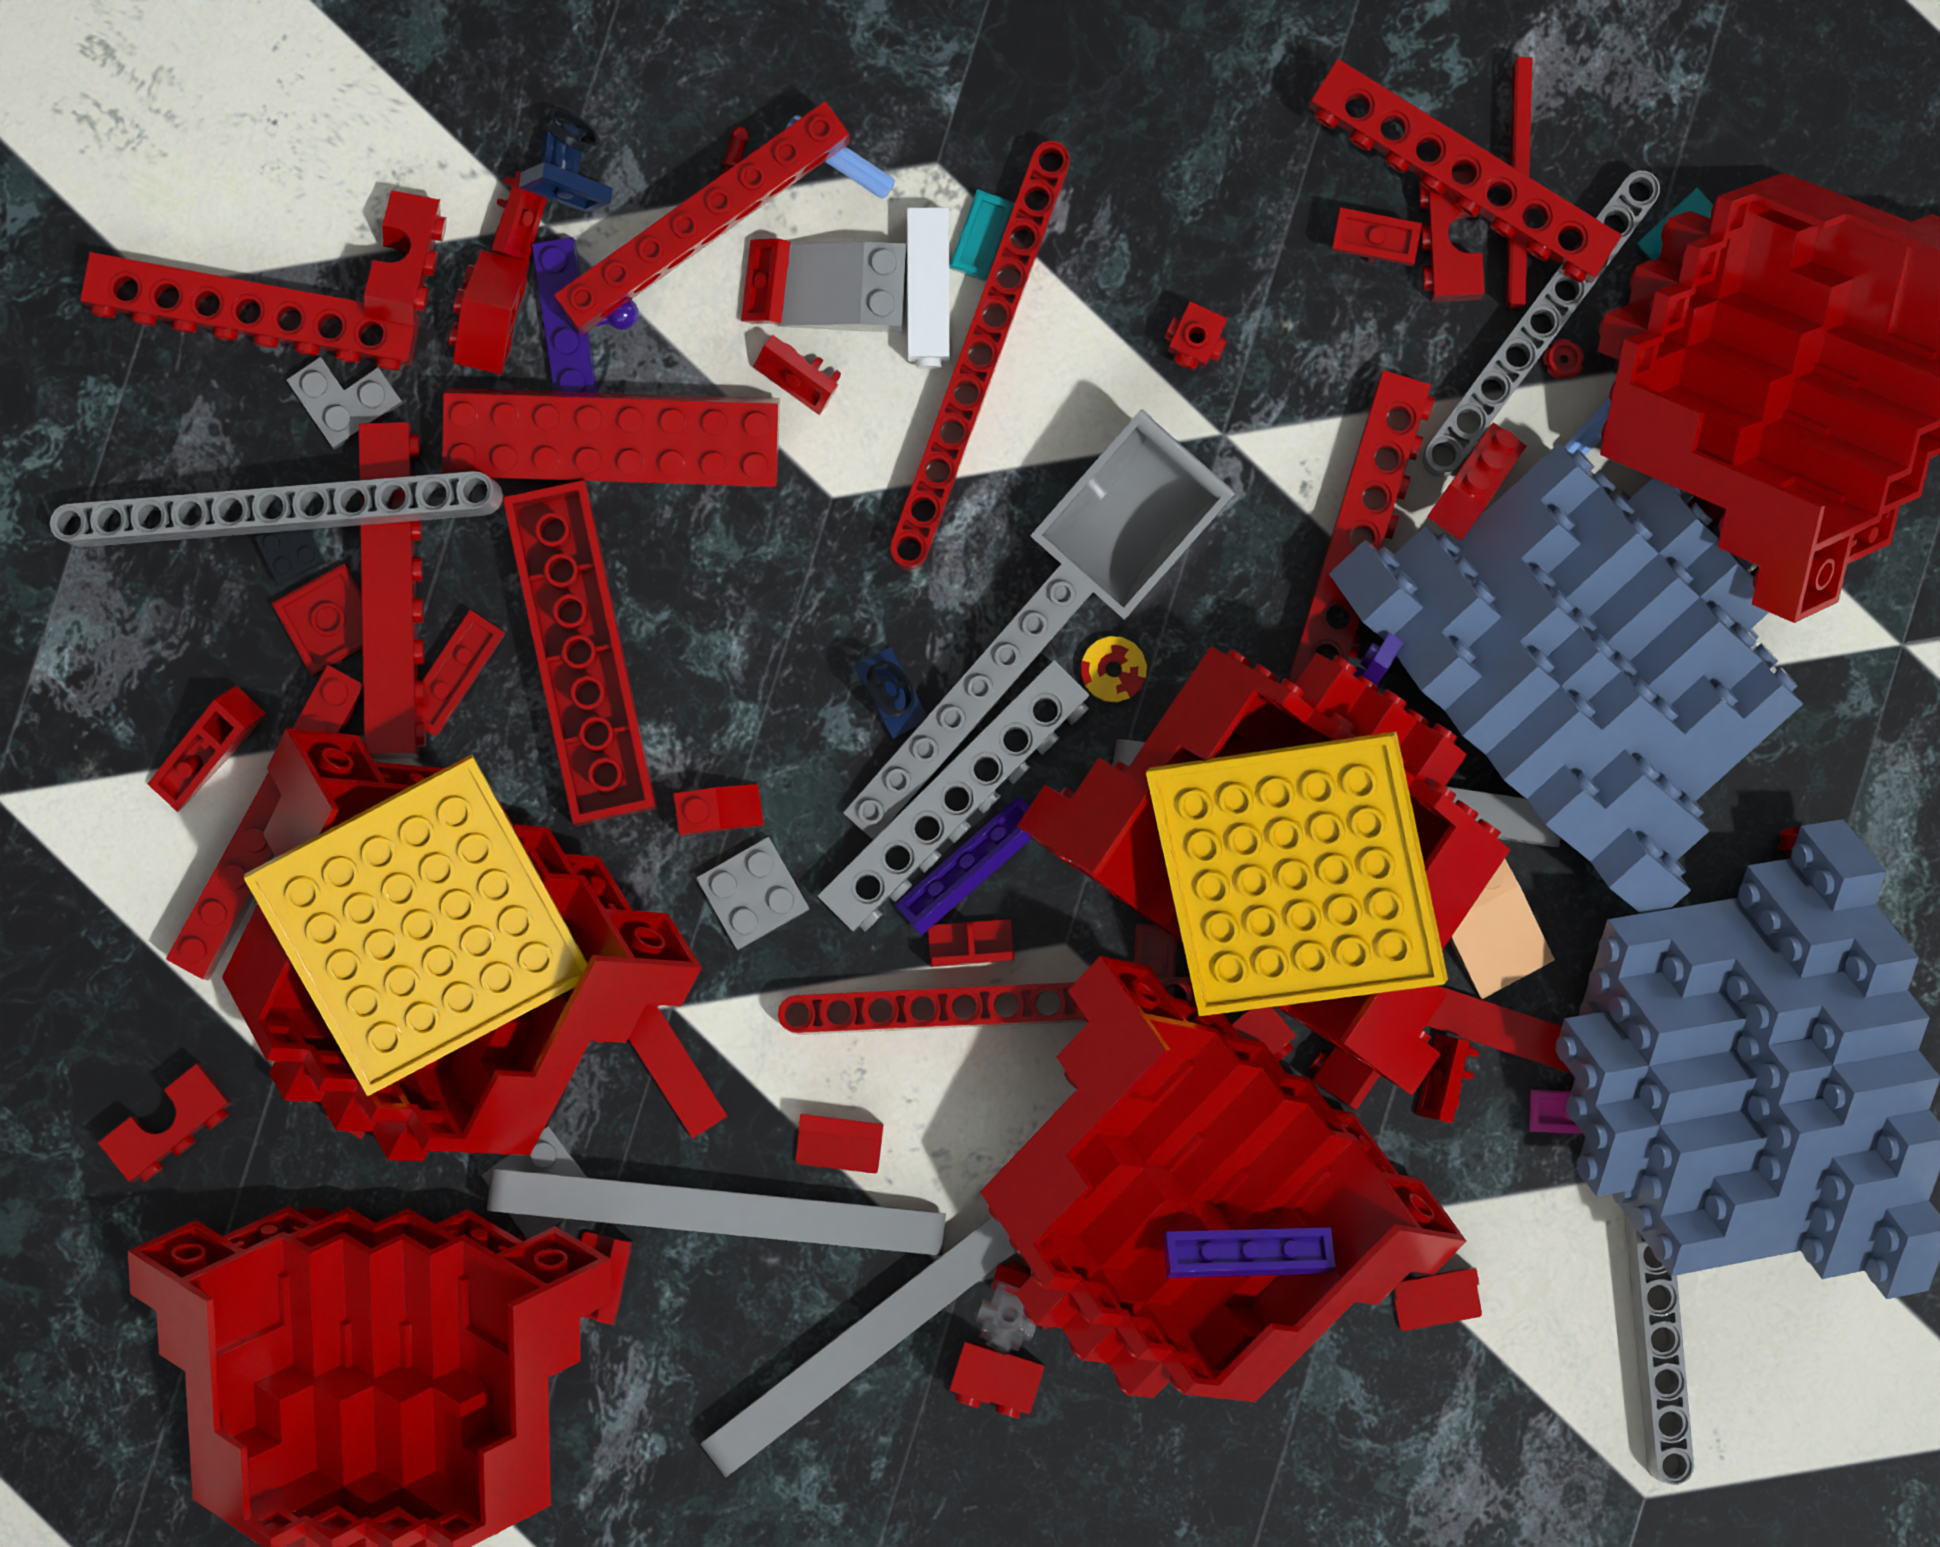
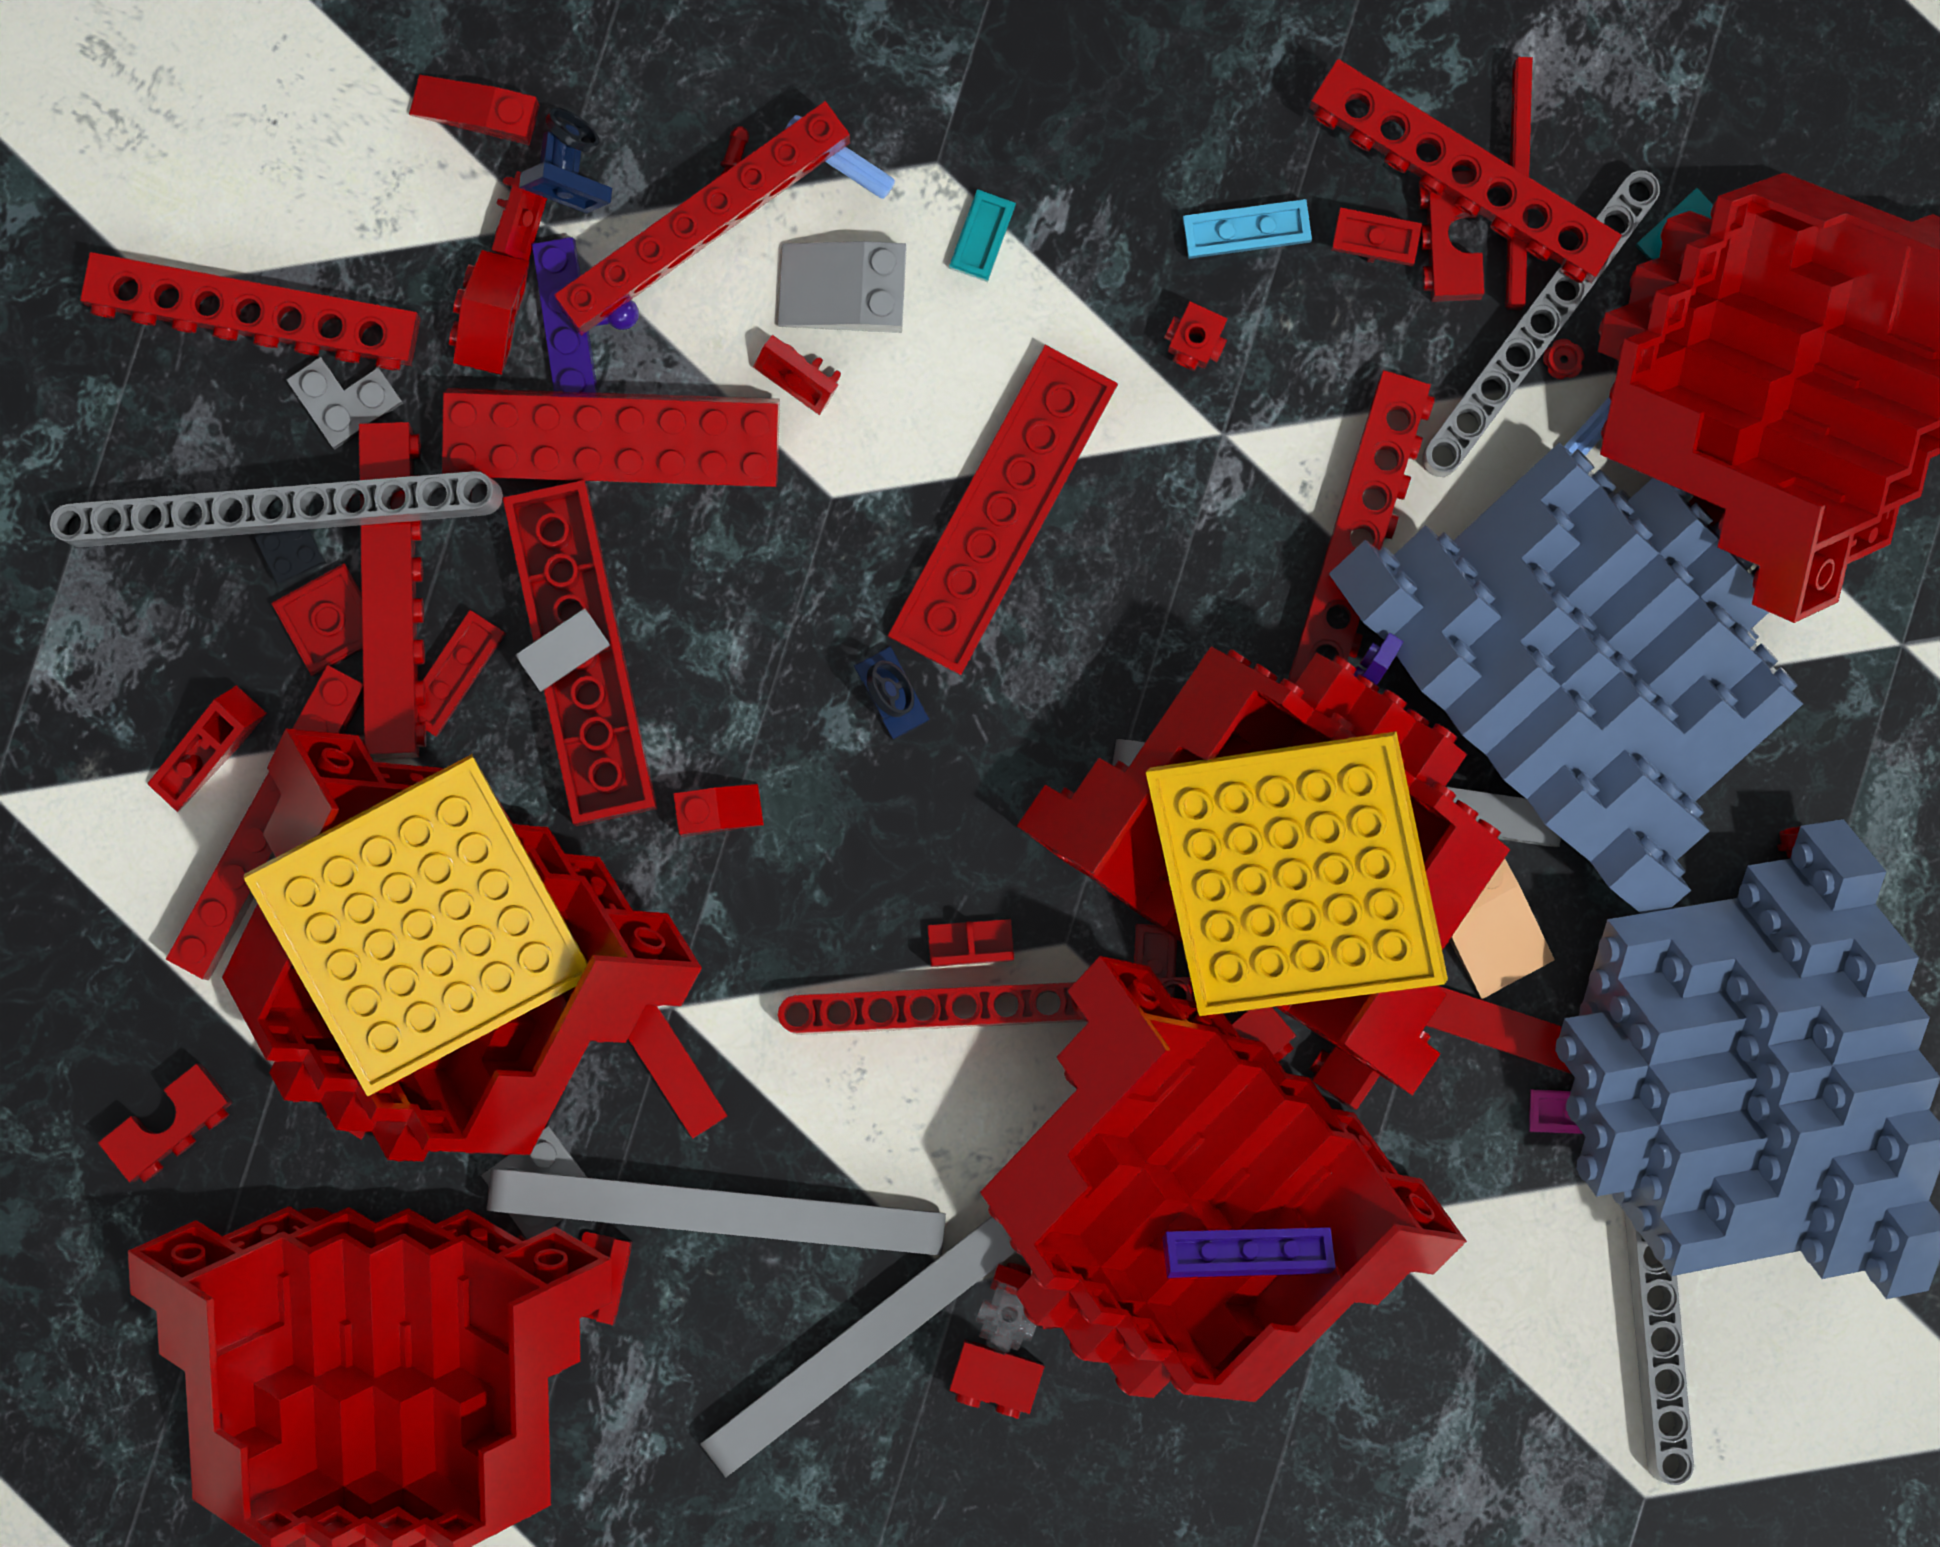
(397, 288): red arch -> none
(476, 108): none -> red slope
(562, 650): none -> light grey slope
(753, 893): light grey plate -> none
(765, 281): red plate -> none
(839, 1143): red panel -> none
(928, 286): white brick -> none
(965, 868): dark purple plate -> none
(980, 335): red beam -> none
(1002, 510): none -> red plate
(1051, 685): light grey brick -> none
(1110, 688): yellow piece -> none
(1112, 539): light grey plate -> none
(1247, 229): none -> medium azure plate
(1437, 1299): red panel -> none
(1443, 1083): red plate -> none
(1477, 481): red arch -> none

